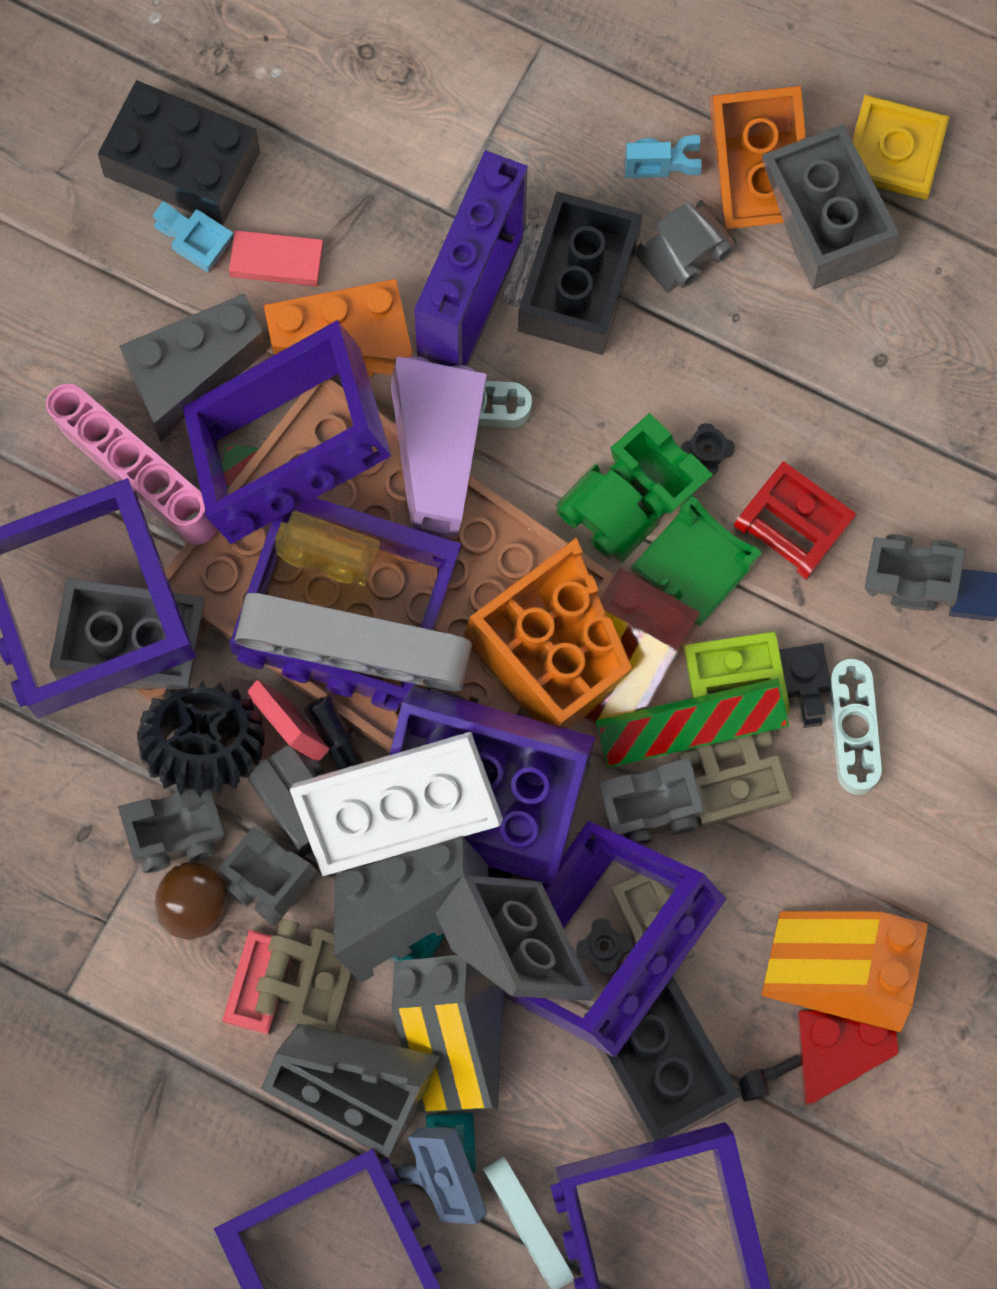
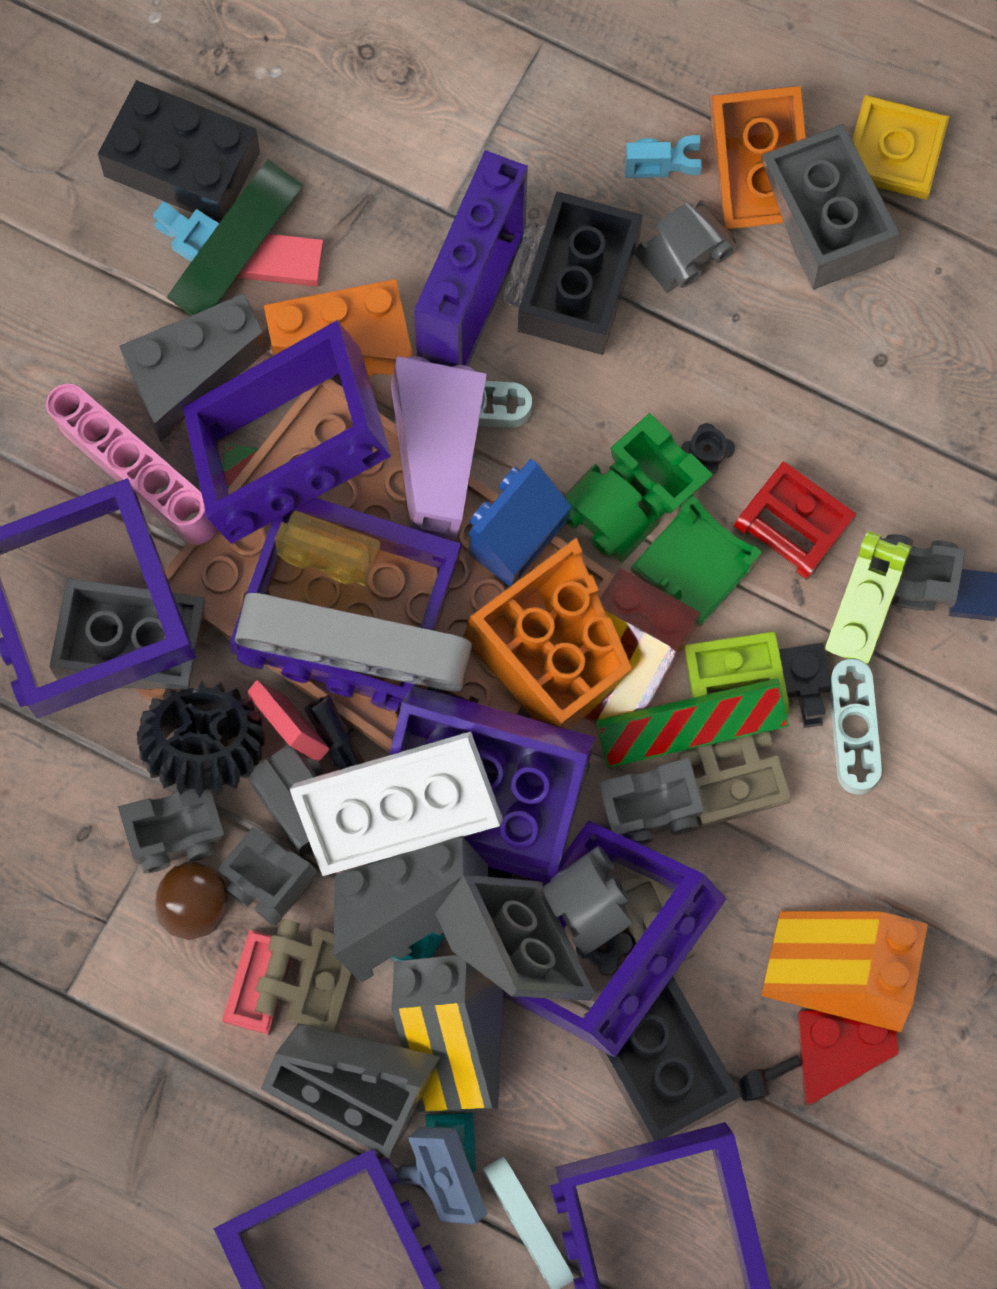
(235, 239): none -> dark green slope
(518, 523): none -> blue slope
(589, 900): none -> dark grey cylinder
(867, 599): none -> plate

